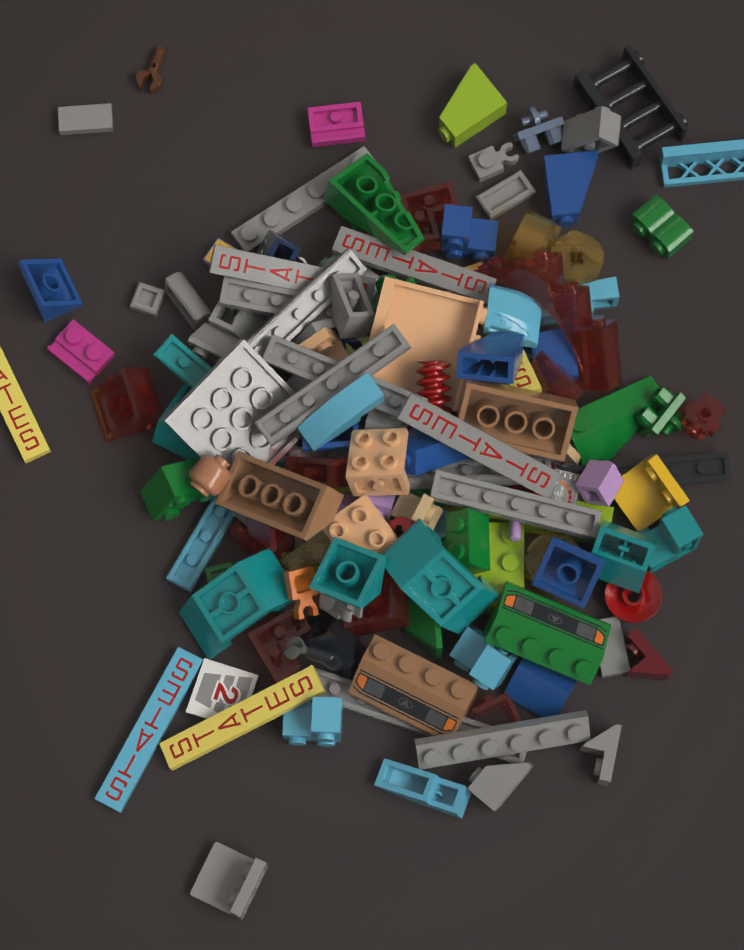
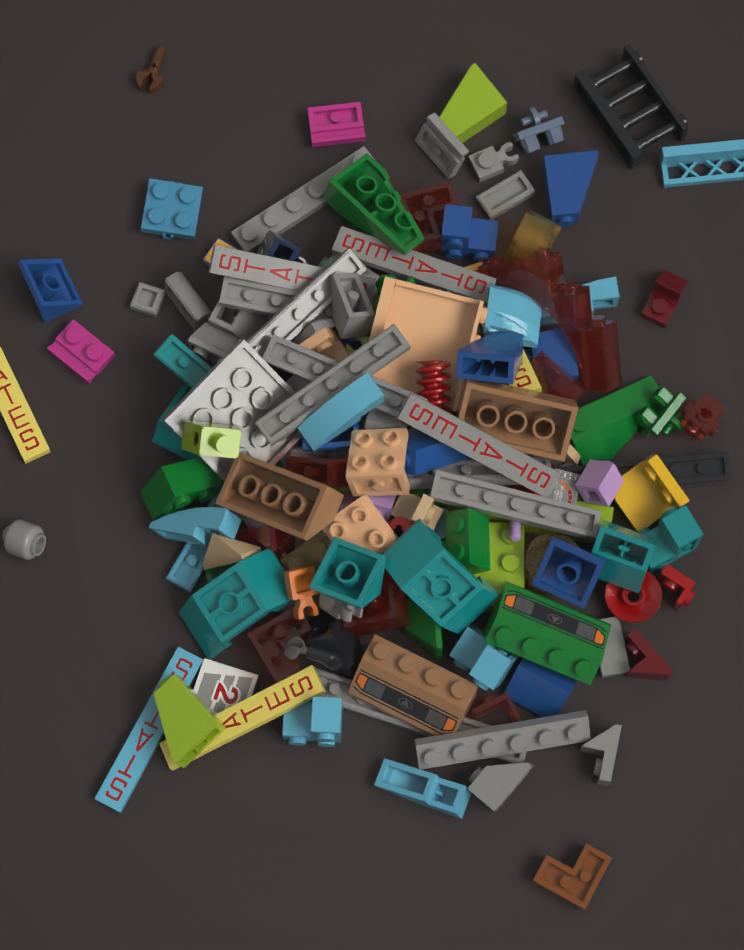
(24, 539): none -> light grey head
(85, 119): light grey tile -> none
(126, 403): clear red slope -> none
(171, 209): none -> dark azure plate
(185, 720): none -> lime slope
(197, 525): none -> medium azure slope
(210, 475): nougat head -> none
(213, 439): none -> lime torso
(227, 551): none -> tan slope
(229, 880): light grey bracket -> none
(441, 145): none -> light grey plate
(574, 884): none -> dark orange plate
(585, 252): clear yellow brick -> none
(591, 131): light grey brick -> none
(661, 227): green brick -> none
(664, 298): none -> dark red slope
(676, 581): none -> red bracket

